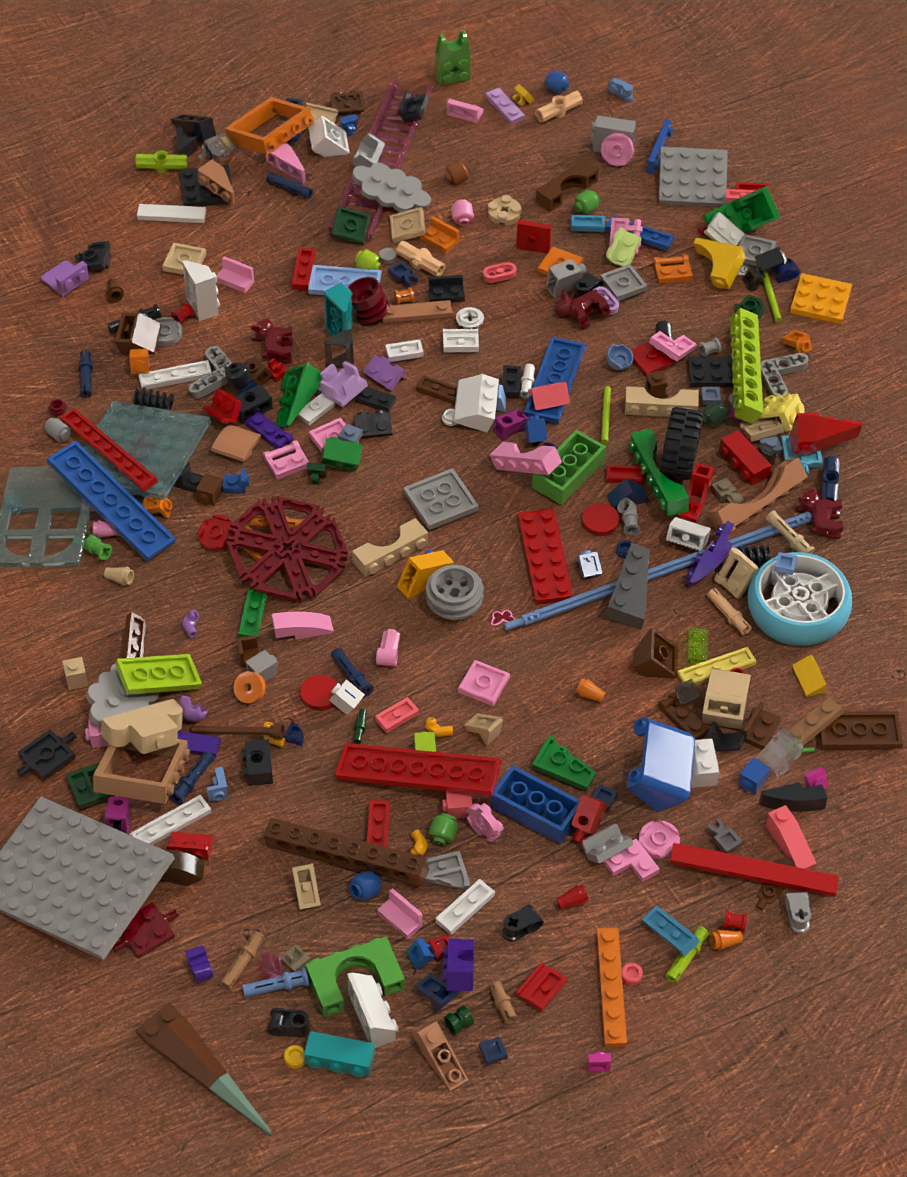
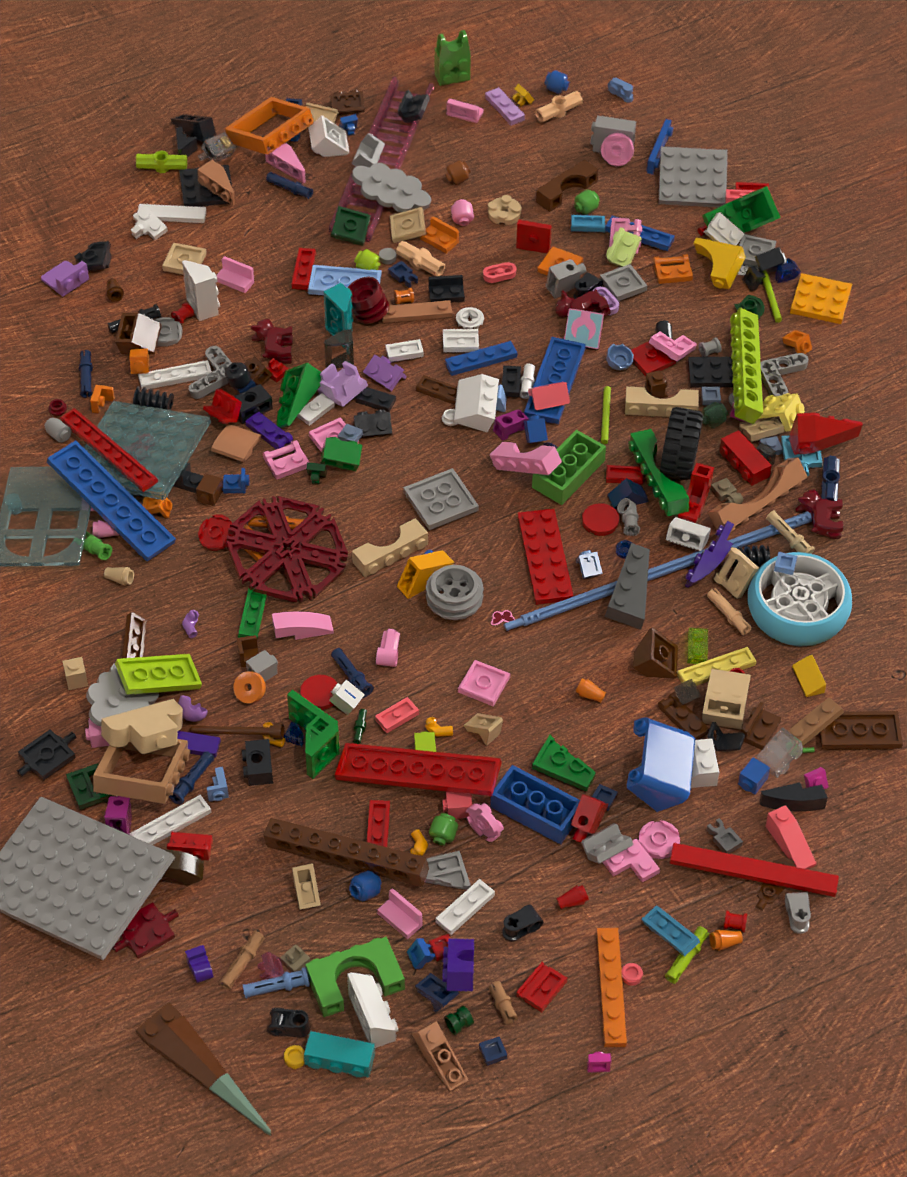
(99, 396): none -> orange bracket
(148, 224): none -> white hinge
(320, 729): none -> green bracket
(481, 358): none -> blue plate
(584, 327): none -> tile

